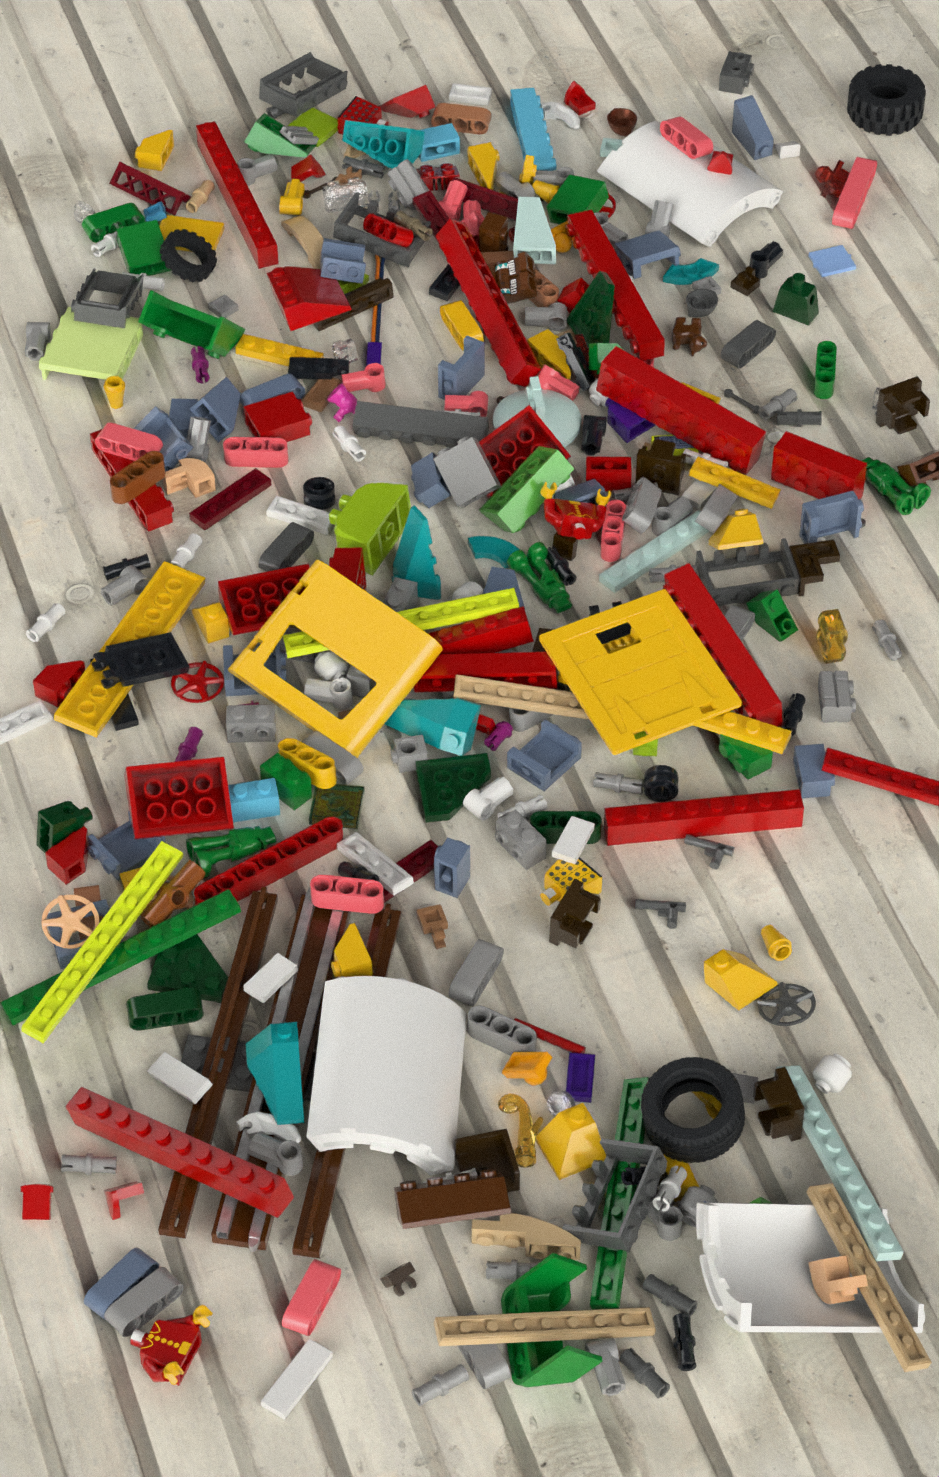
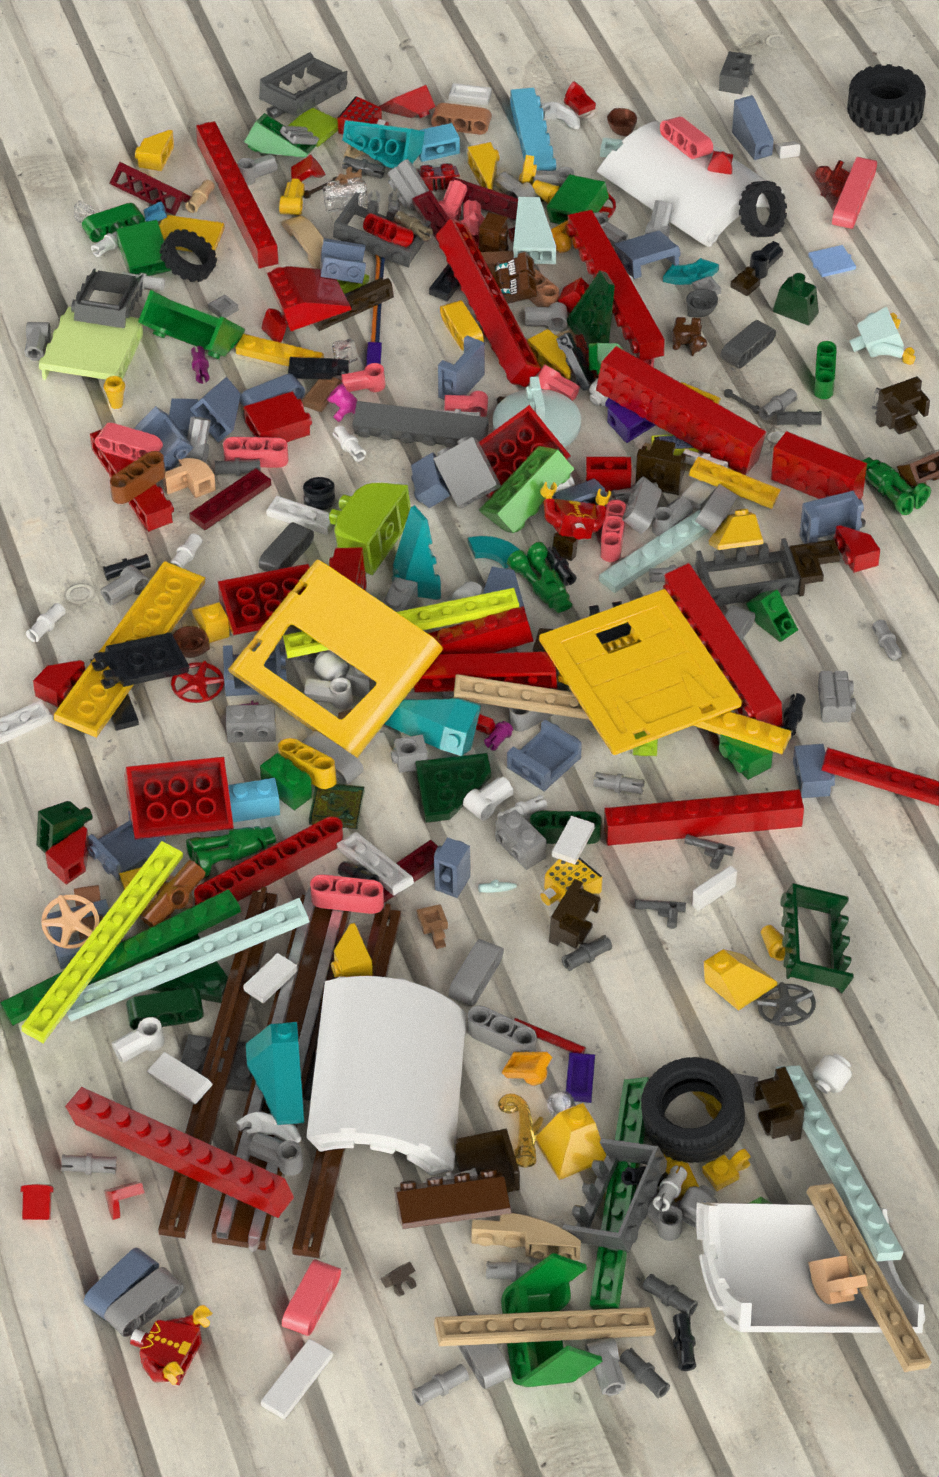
(139, 1040): none -> white piece
(188, 748): magenta pin -> none
(189, 958): none -> light aqua plate
(192, 641): none -> copper hat
(236, 466): none -> dark grey pin
(274, 324): none -> red tile
(496, 886): none -> light aqua helmet
(586, 952): none -> dark grey pin
(593, 430): black piece -> none
(661, 783): black wheel -> none
(714, 888): none -> white tile
(723, 1171): none -> yellow plate
(777, 209): none -> black tyre
(823, 902): none -> dark green window
(831, 636): clear yellow brick -> none
(857, 548): none -> red slope
(881, 336): none -> light aqua torso

